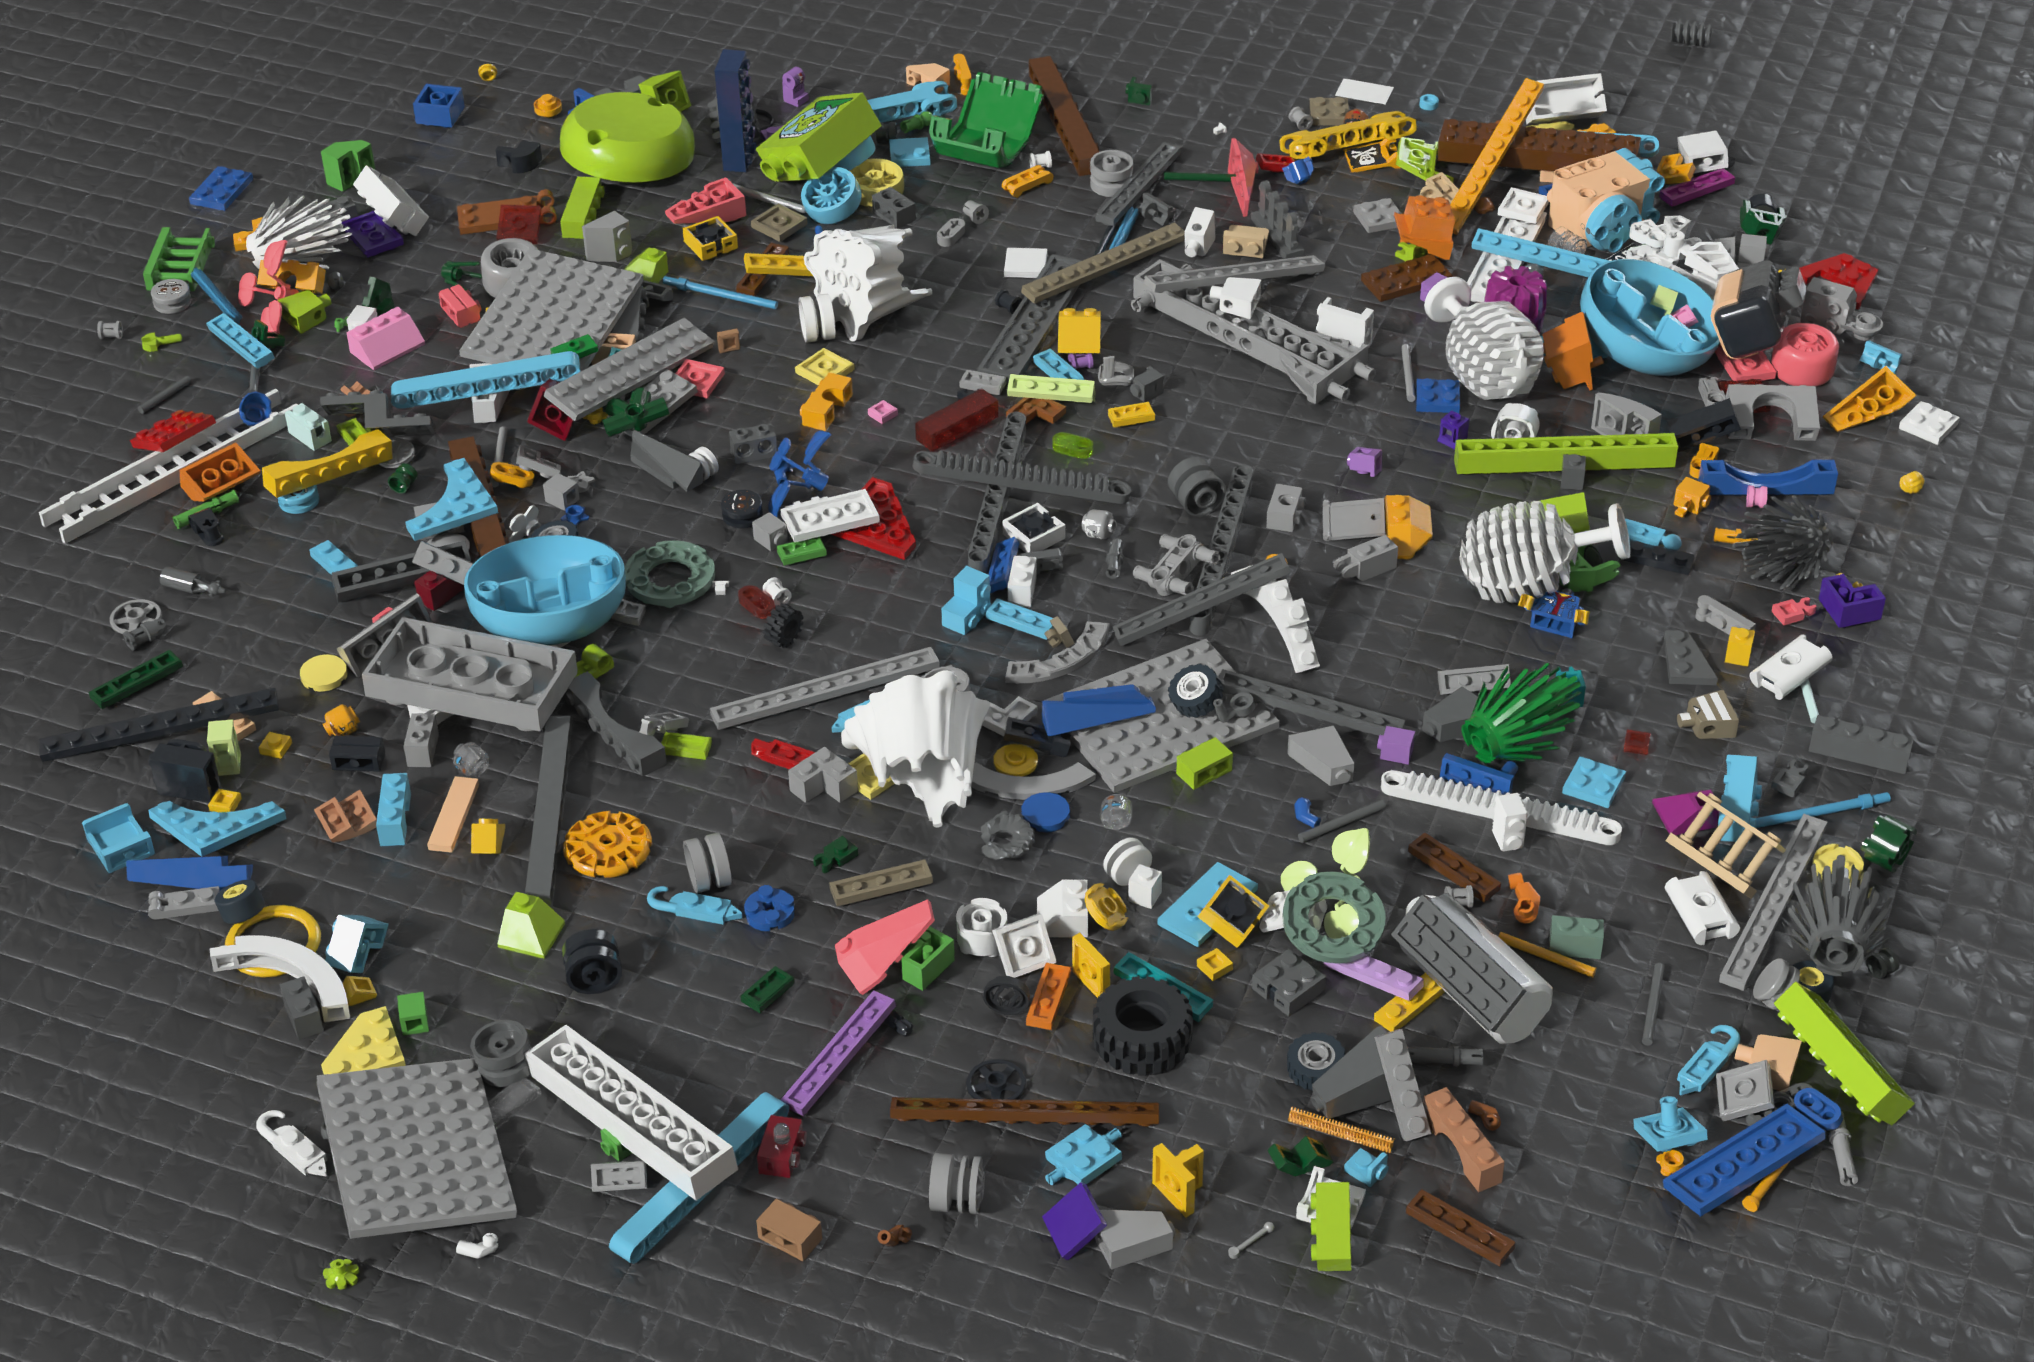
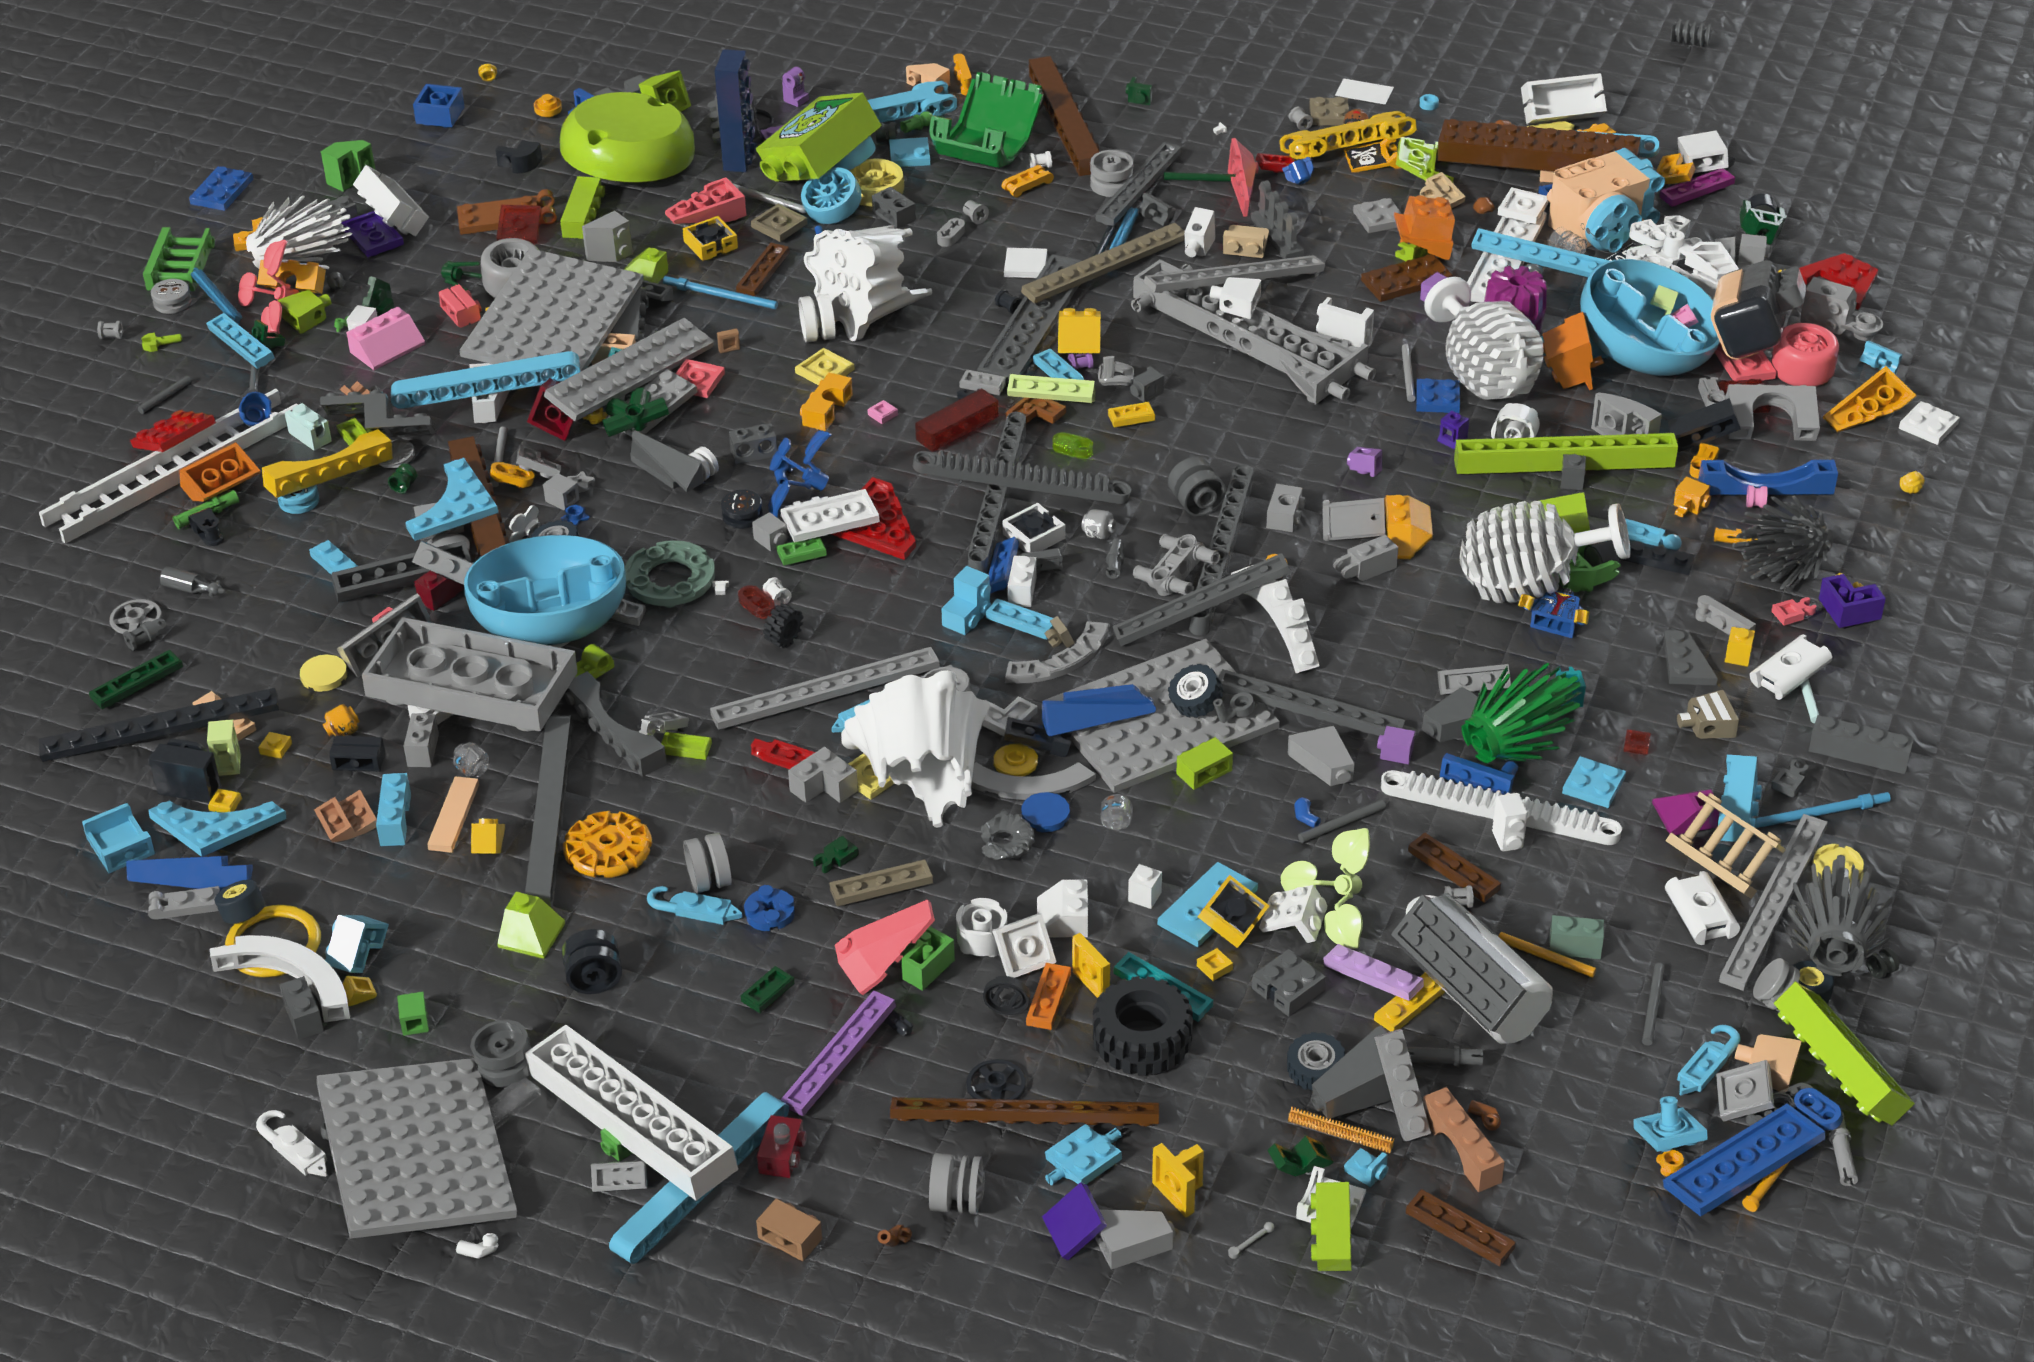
(341, 1273): lime plant -> none
(366, 1045): light yellow plate -> none
(582, 346): green plate -> none
(775, 264): yellow plate -> none
(1106, 907): yellow tile -> none
(1124, 858): white head -> none
(1340, 887): sand green plate -> none
(1494, 151): light orange plate -> none
(1528, 899): orange arm -> none
(1889, 842): dark green brick -> none

